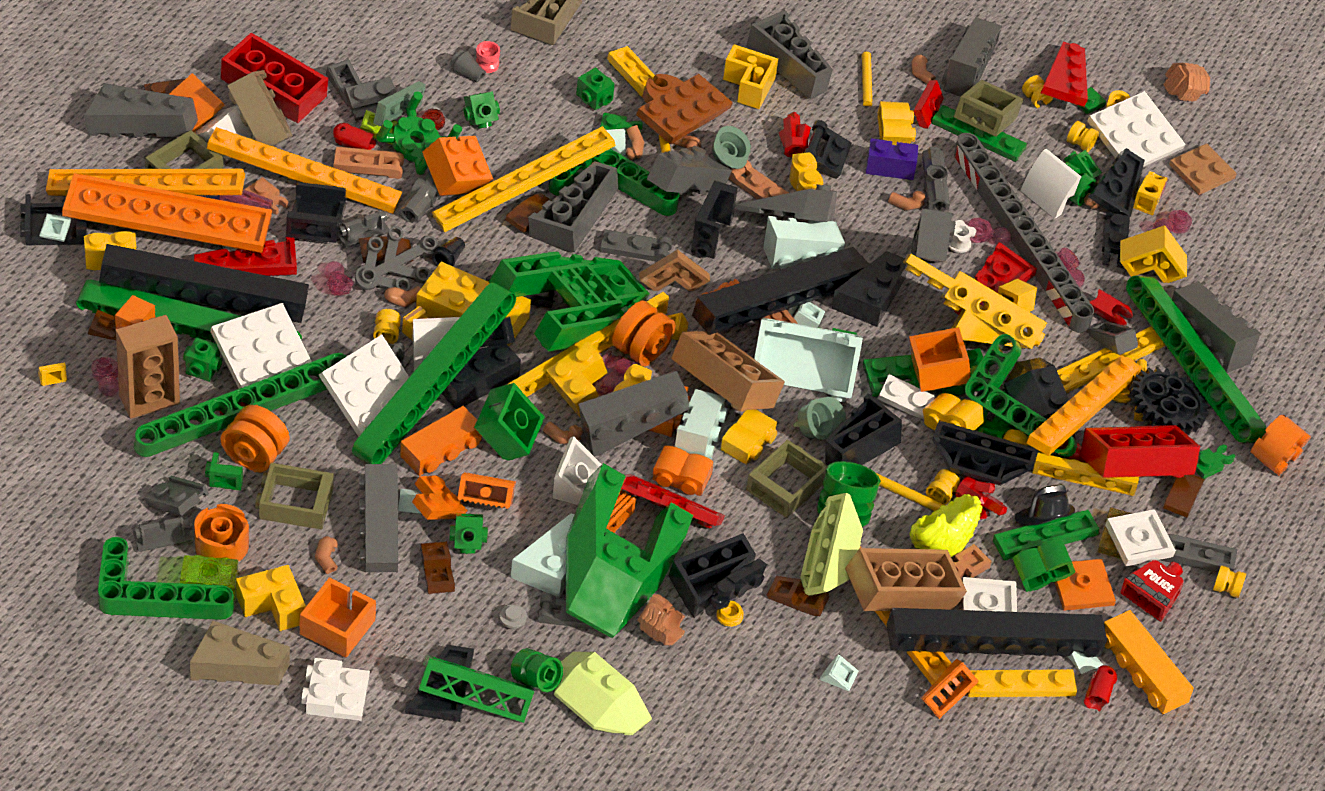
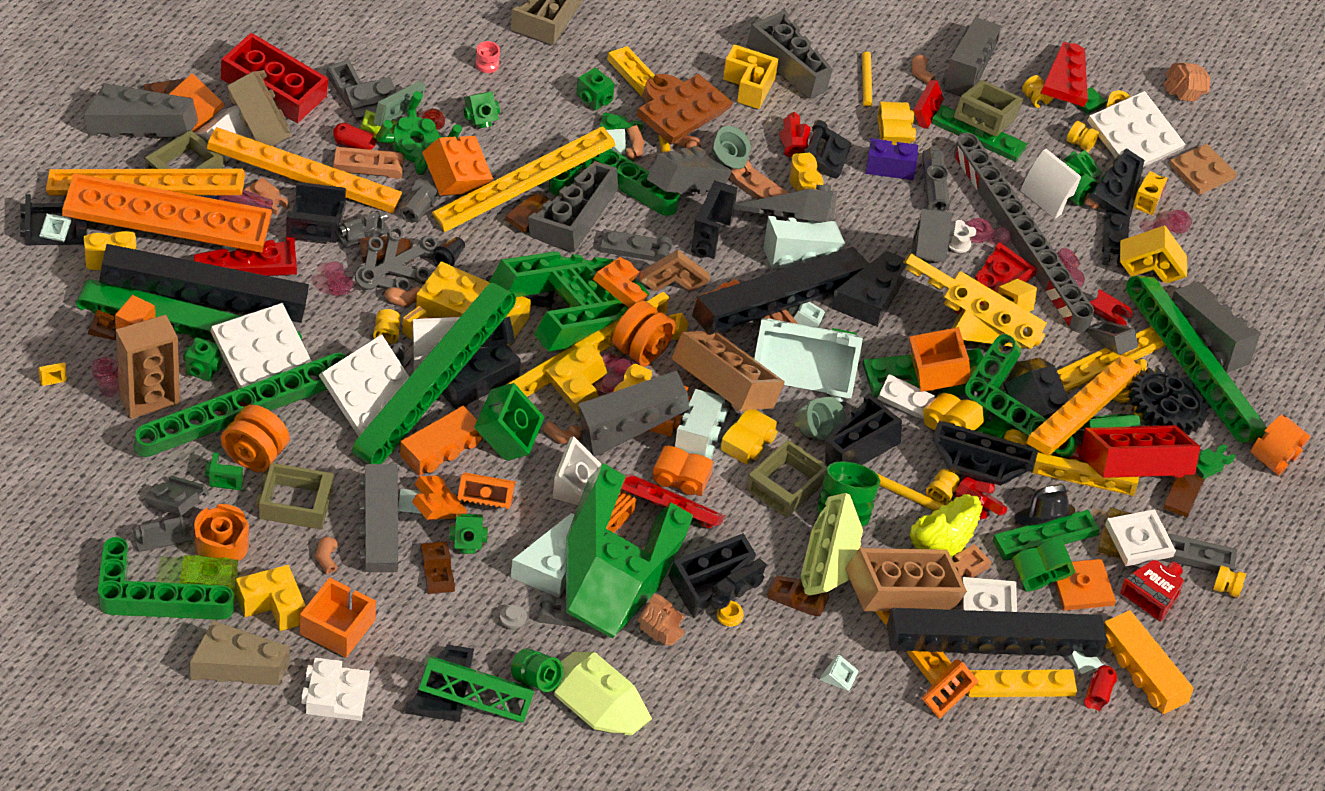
(466, 65): dark grey cone -> none
(618, 279): none -> orange plate
(904, 203): nougat arm -> none
(1112, 420): none -> green tile

